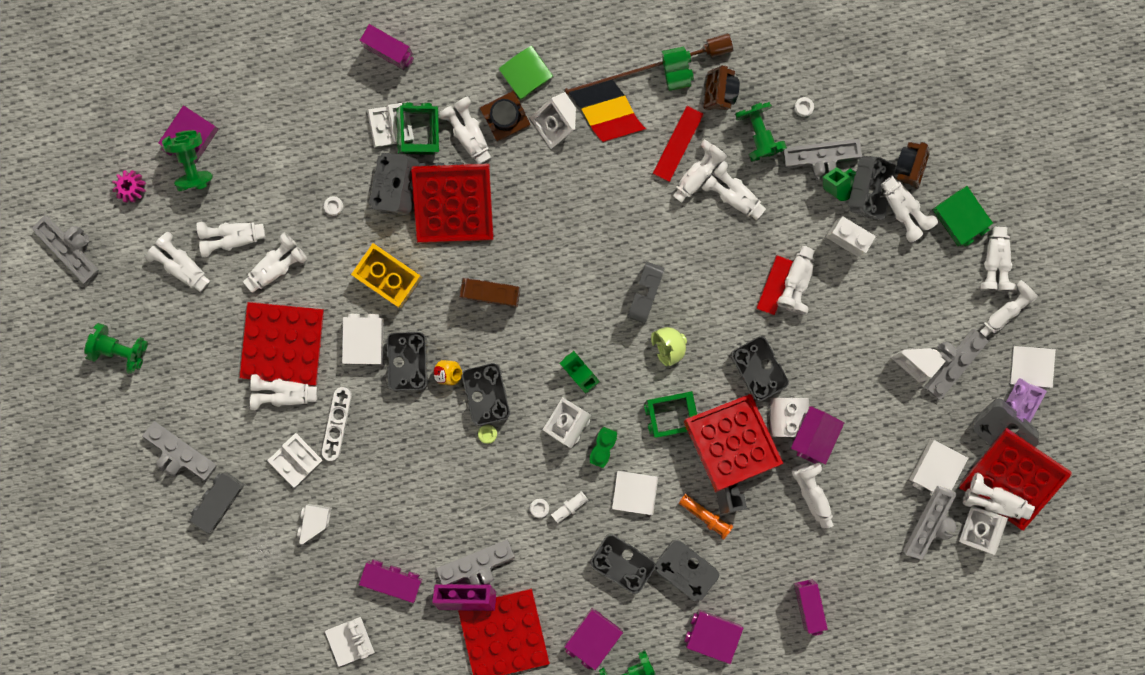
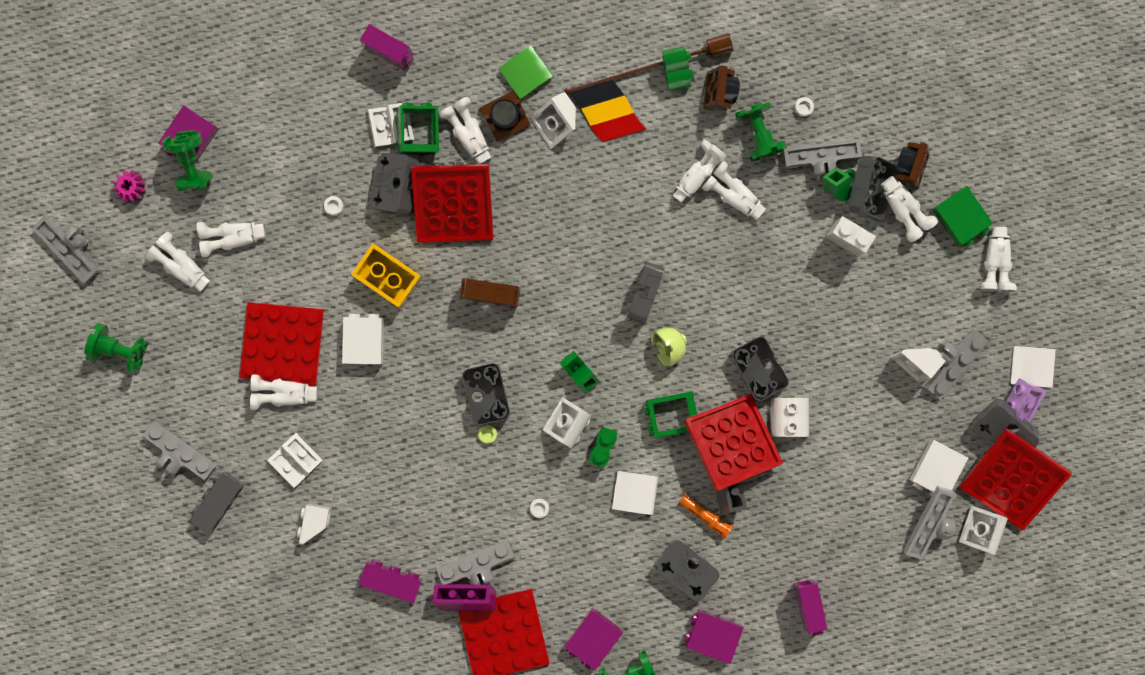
(271, 267): white piece -> none
(334, 423): white beam -> none
(349, 641): white hinge -> none
(415, 360): dark grey axle -> none
(447, 372): yellow head -> none
(569, 507): white pin -> none
(620, 568): dark grey axle -> none
(678, 143): red tile -> none
(774, 285): red tile -> none
(798, 282): white piece -> none
(813, 493): white piece -> none
(817, 436): magenta brick -> none
(1000, 502): white piece -> none
(1009, 310): white piece -> none

